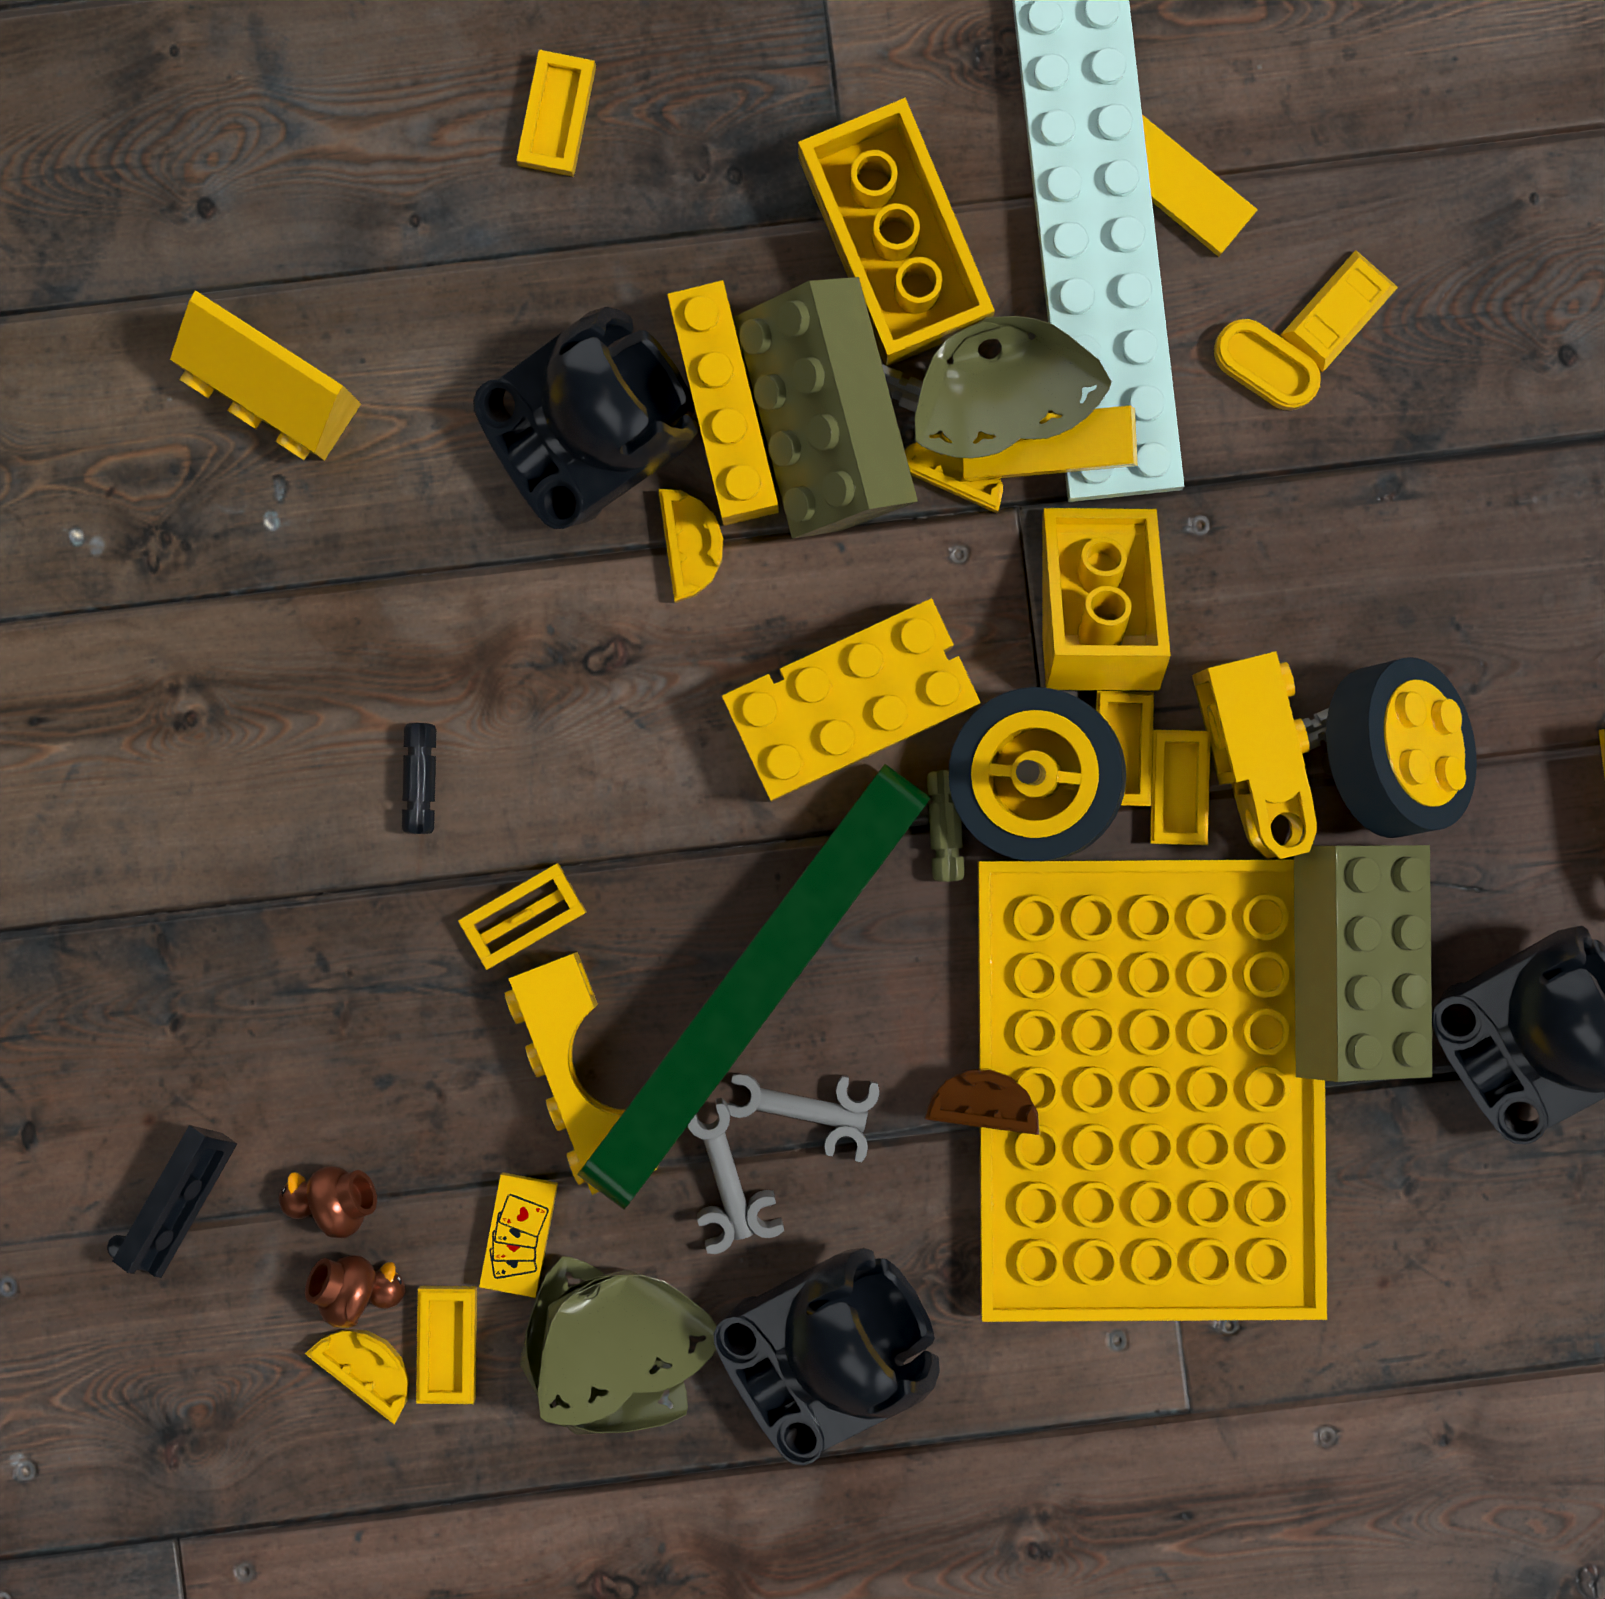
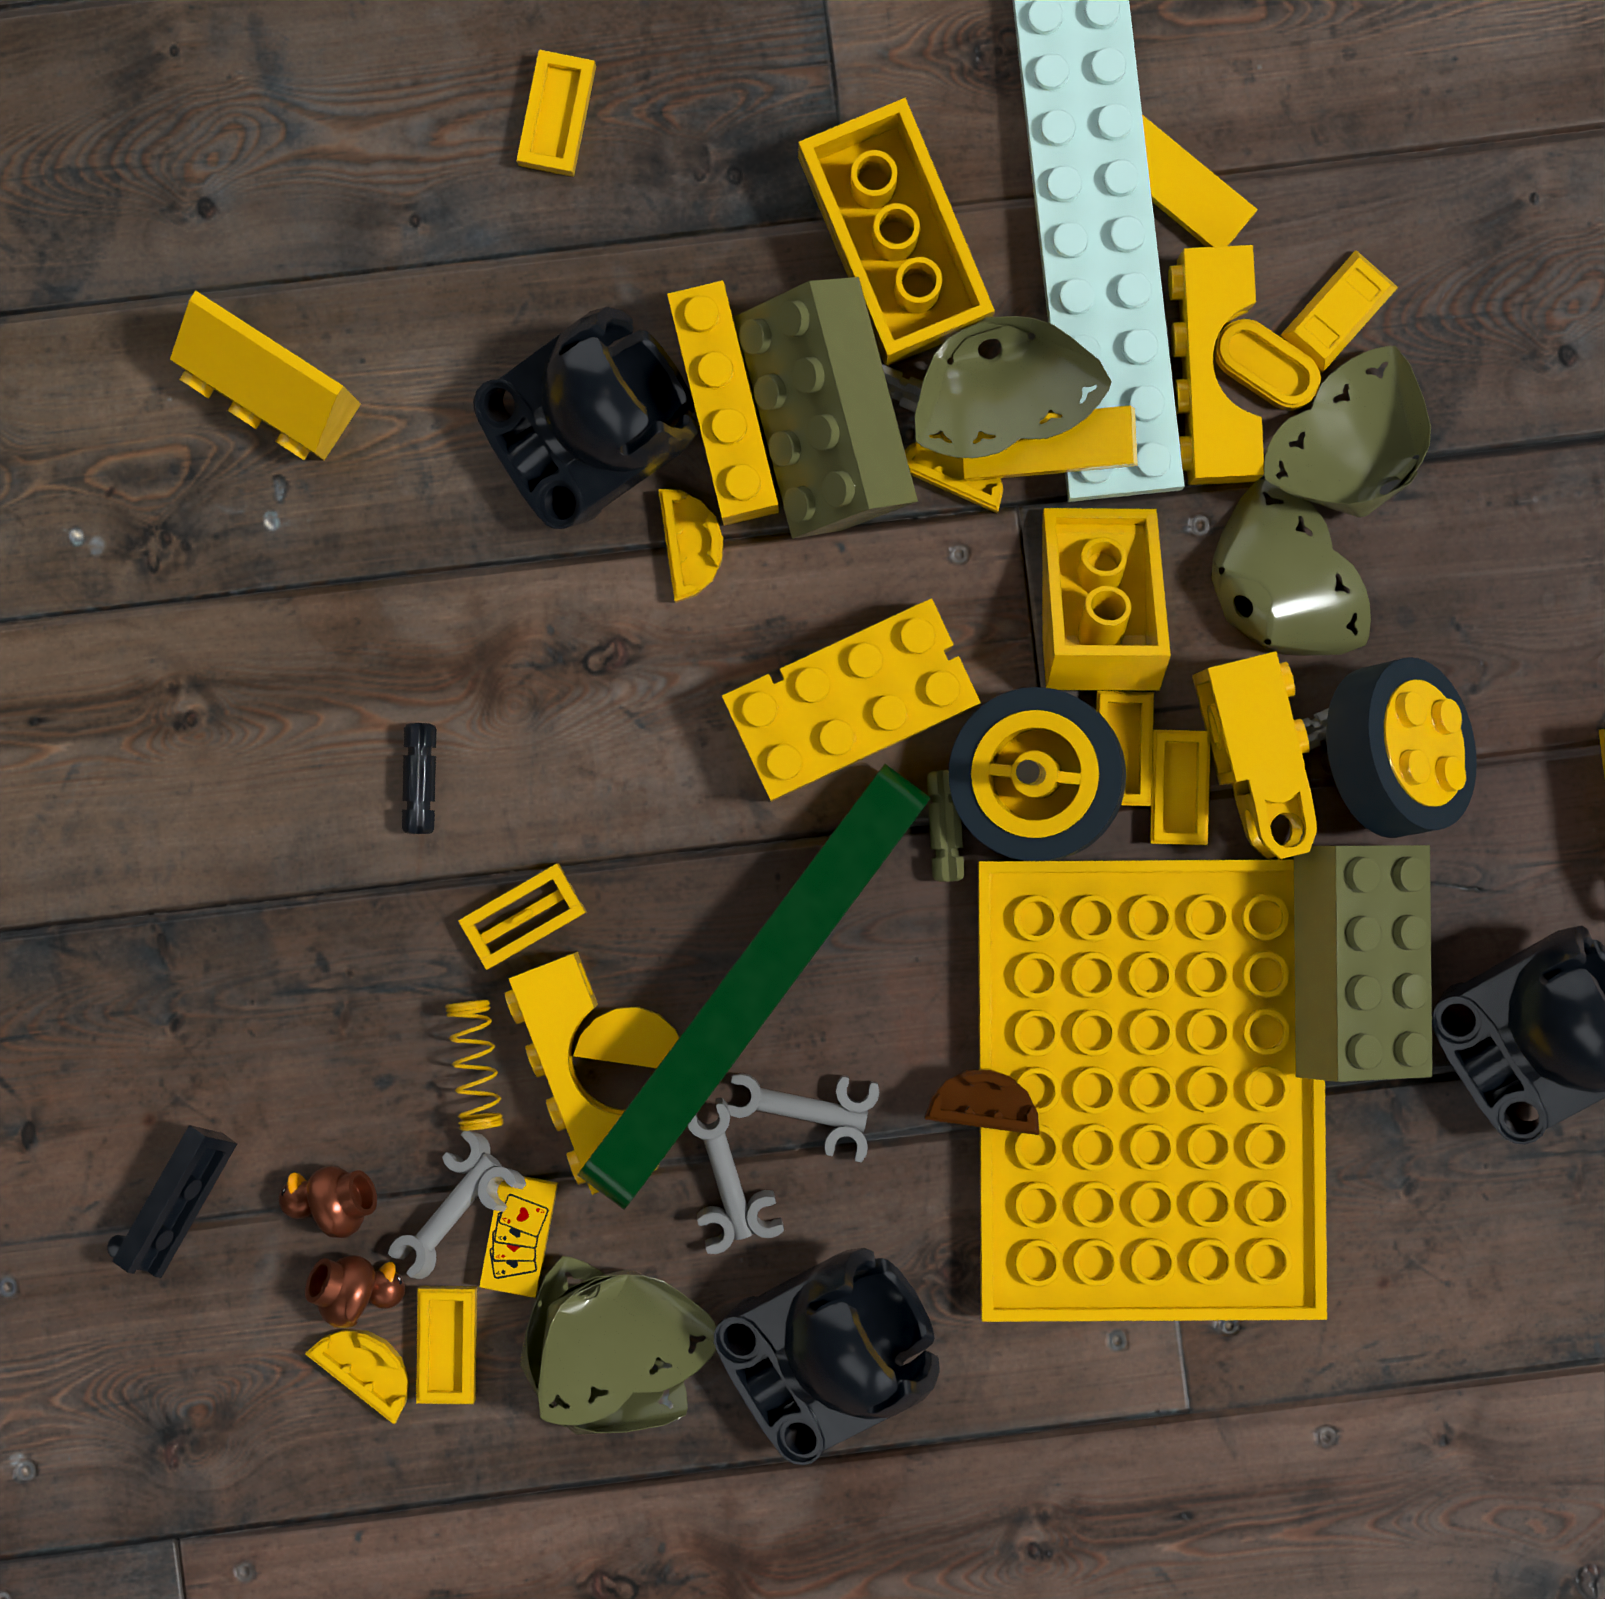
(481, 1179): none -> light grey bar
(484, 1120): none -> yellow piece
(628, 1037): none -> yellow tile
(1220, 437): none -> yellow arch
(1288, 578): none -> olive piece
(1357, 442): none -> olive piece

